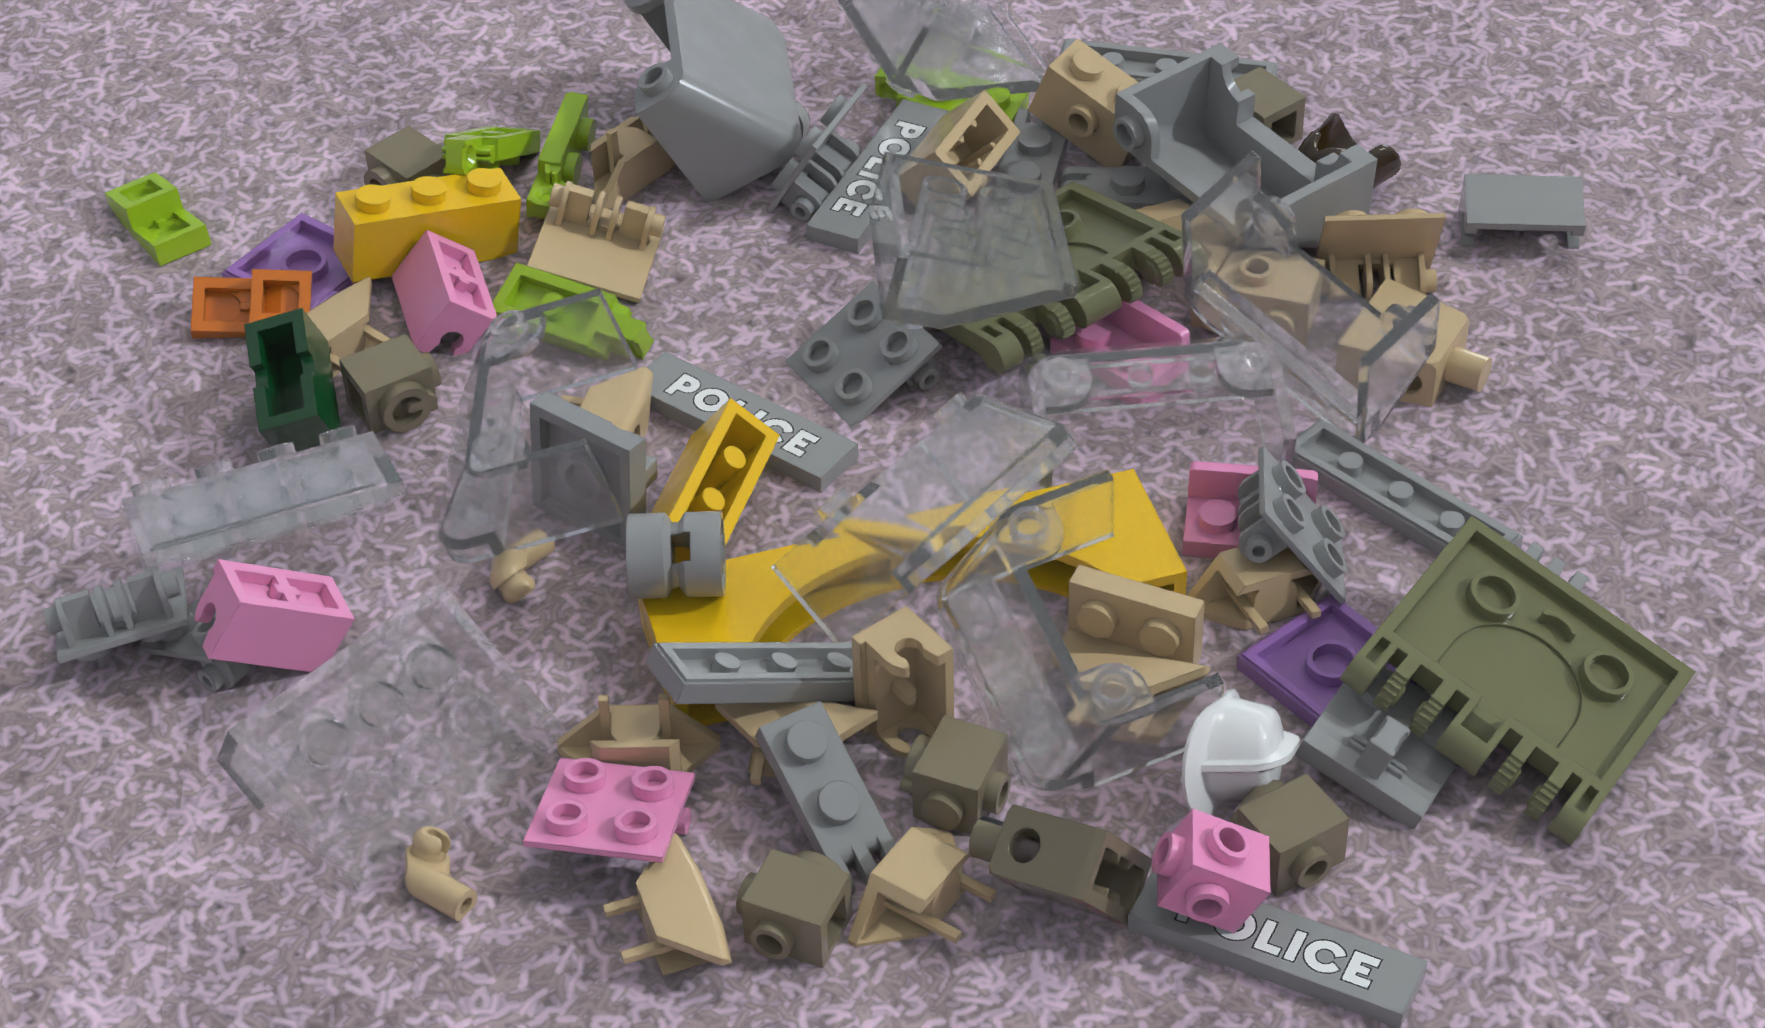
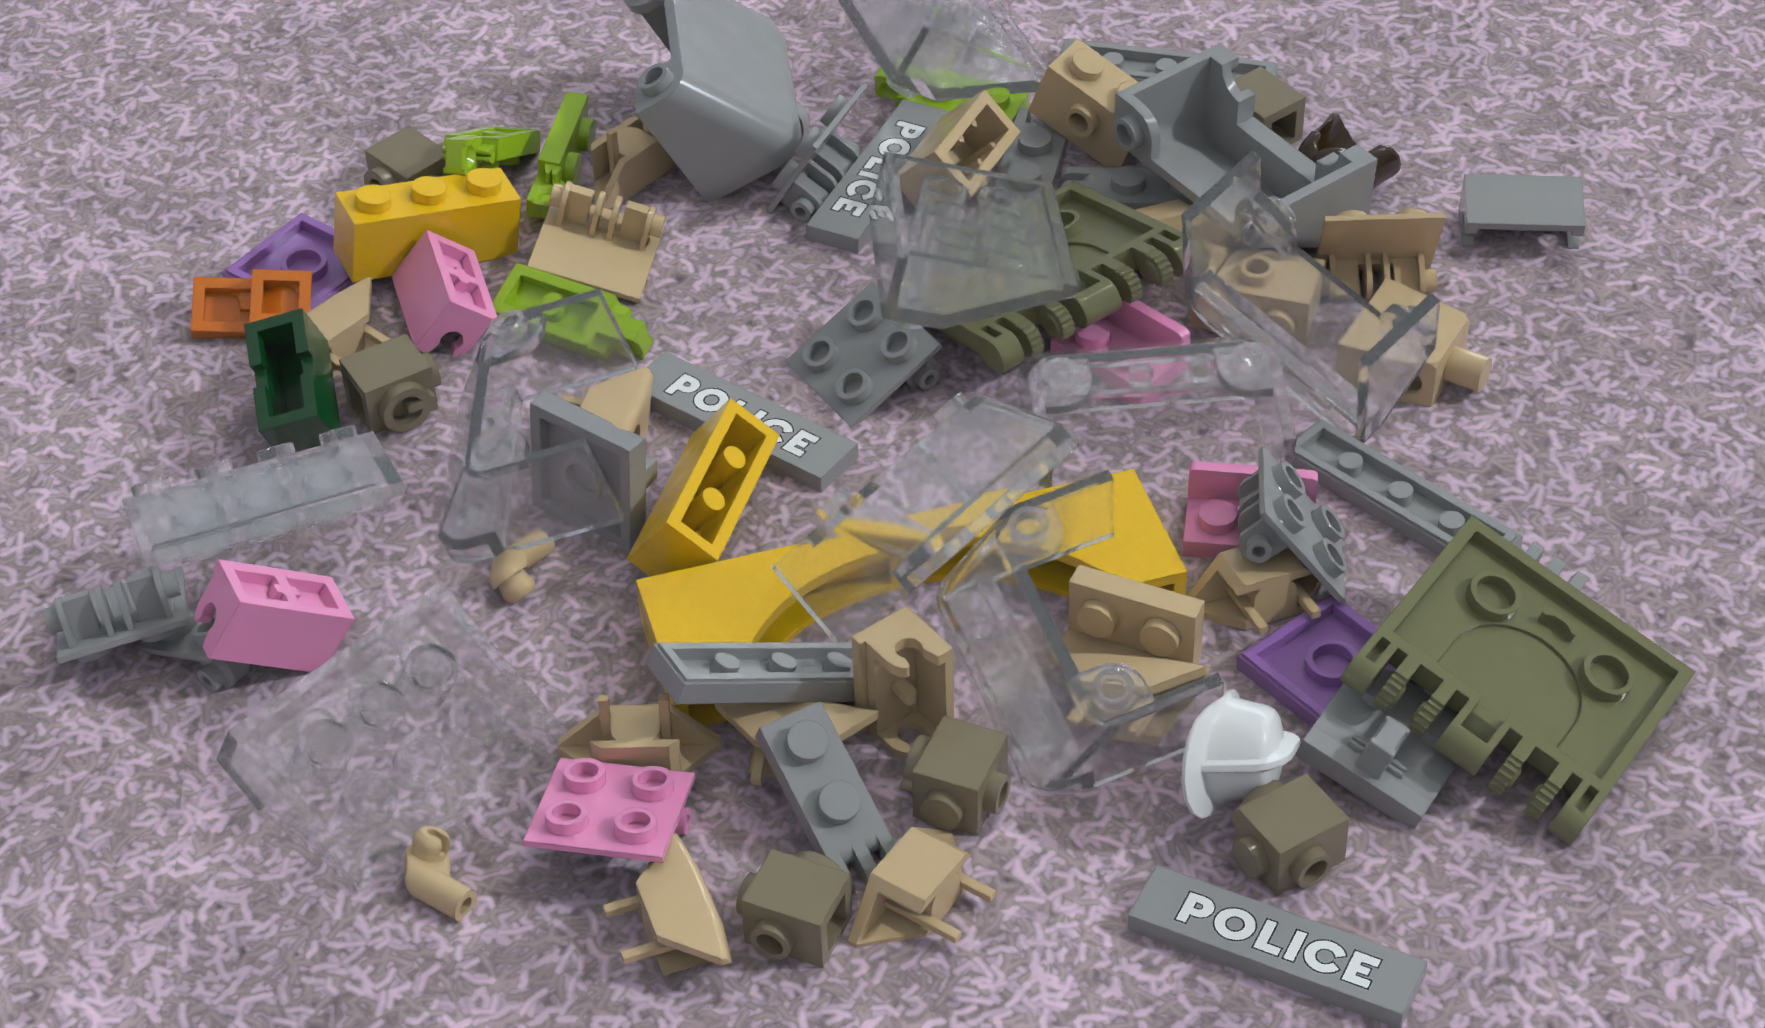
(157, 219): lime slope -> none
(652, 561): light grey wheel -> none
(1062, 861): dark tan torso -> none
(1212, 870): bright pink brick -> none

